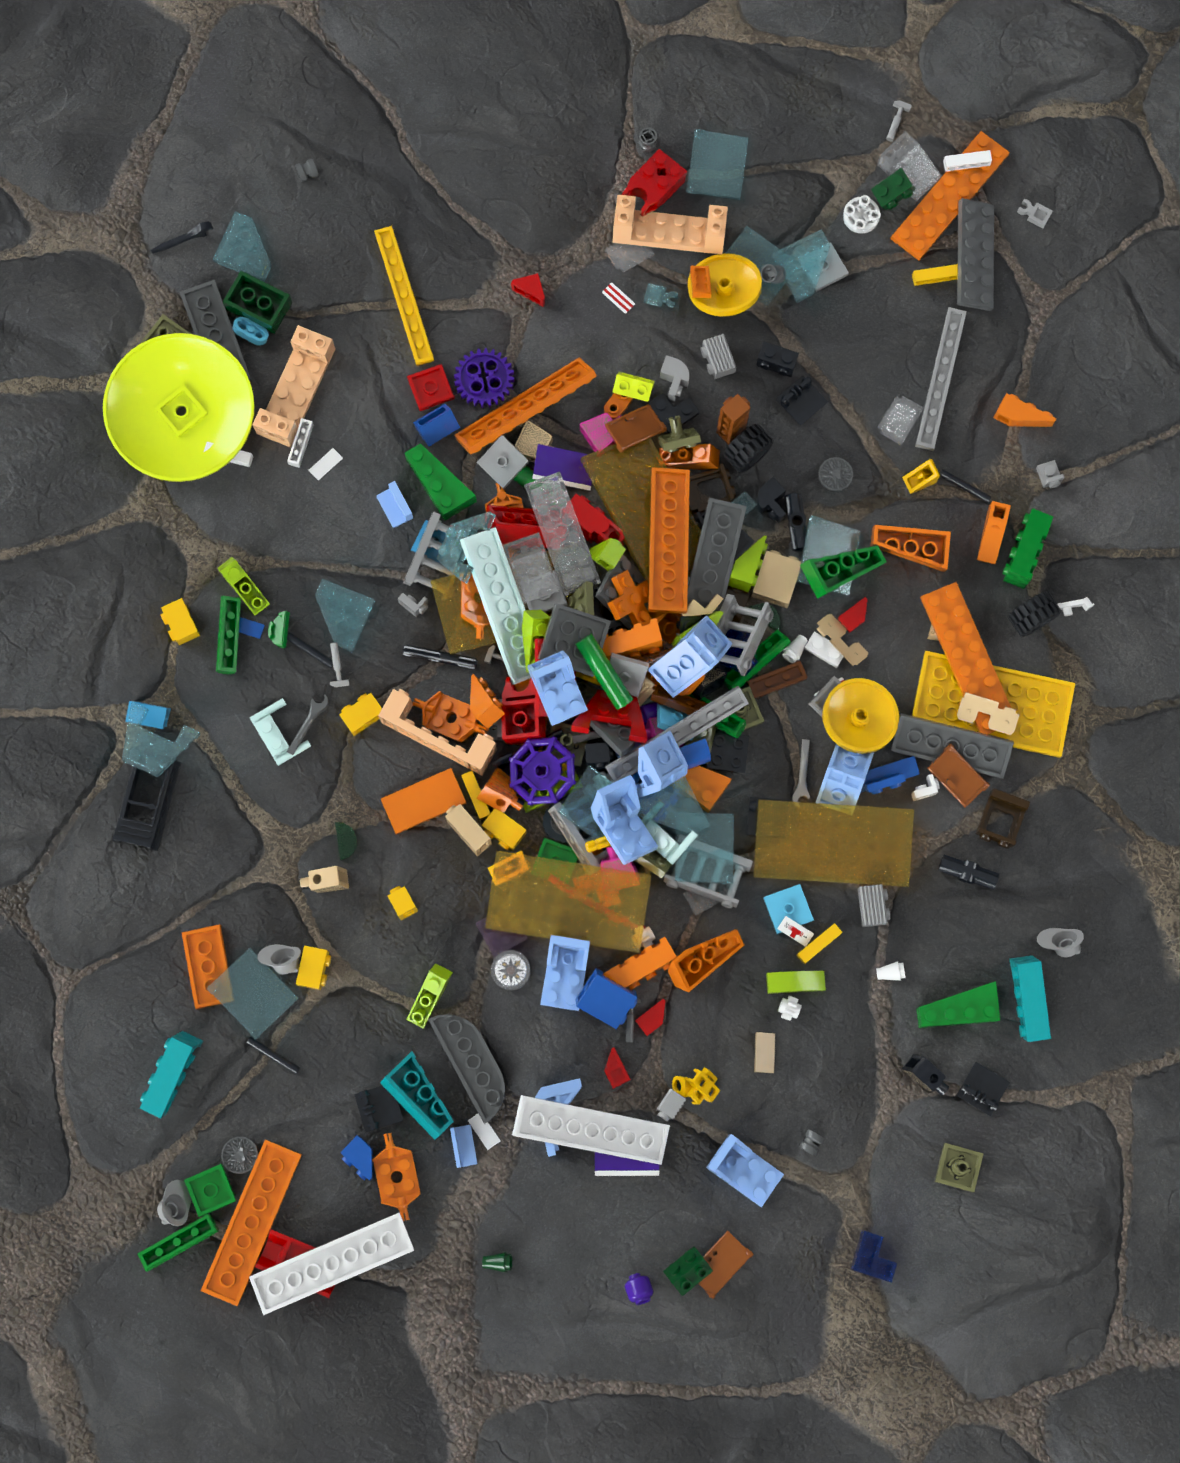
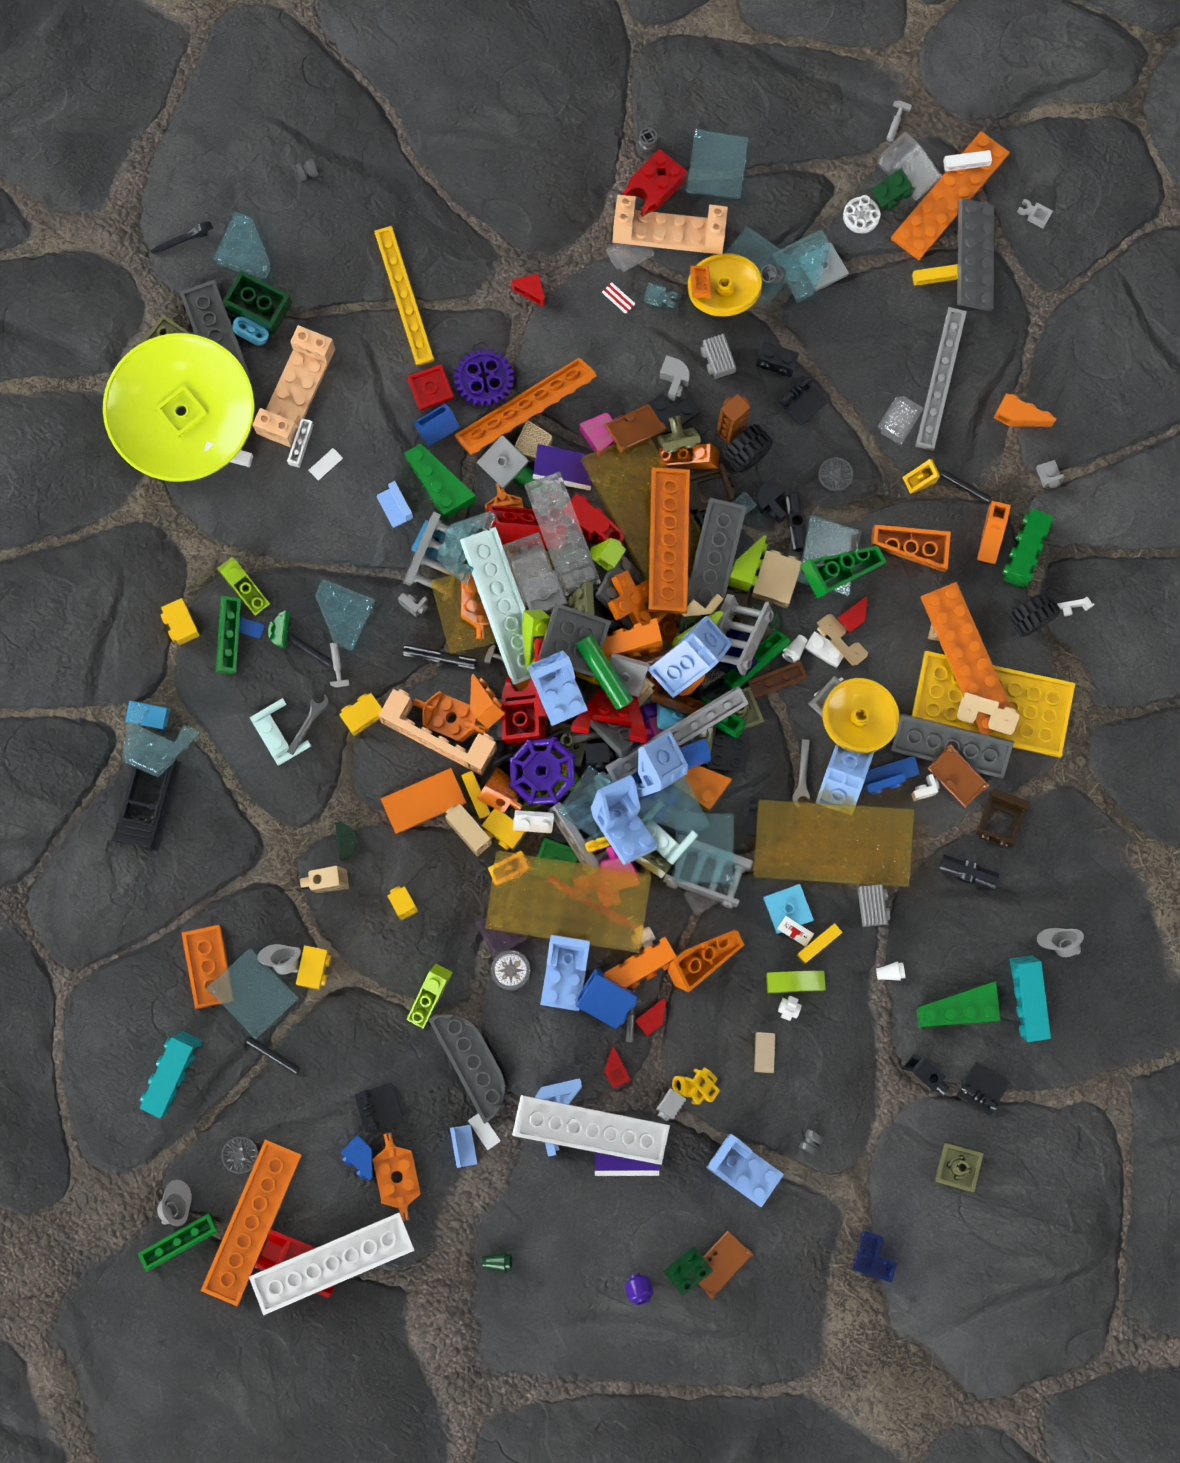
(210, 1190): green plate -> none
(415, 1093): teal wedge -> none
(533, 821): none -> white plate
(621, 404): orange plate -> none
(633, 386): neon yellow bracket -> none

